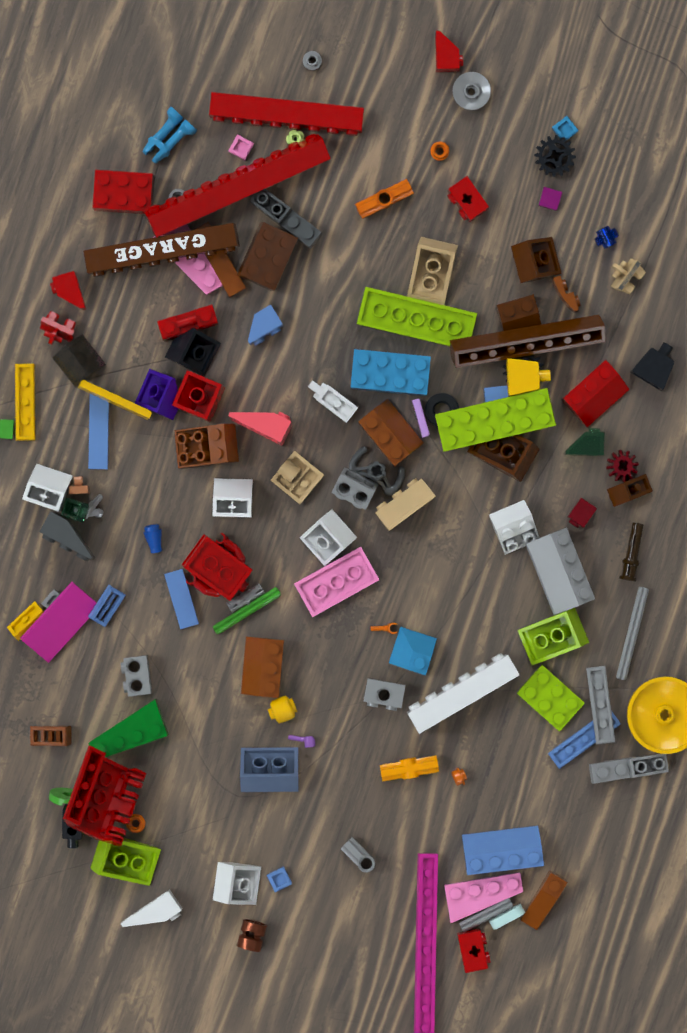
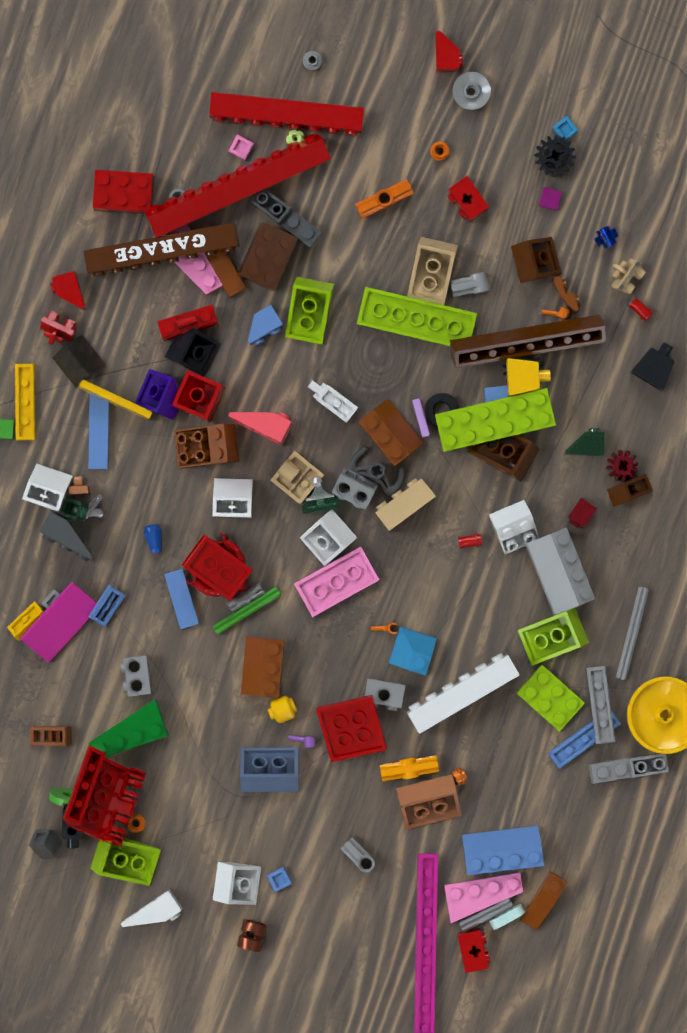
(45, 843): none -> flat silver panel
(184, 129): dark azure piece -> none
(309, 310): none -> lime slope
(320, 499): none -> clear green piece
(351, 728): none -> red plate
(390, 372): dark azure brick -> none
(429, 801): none -> nougat slope
(470, 541): none -> red pin
(474, 284): none -> light grey piece
(518, 313): reddish brown slope -> none
(562, 314): none -> orange hand
(596, 393): red slope -> none
(632, 553): dark brown pin -> none
(637, 306): none -> red pin

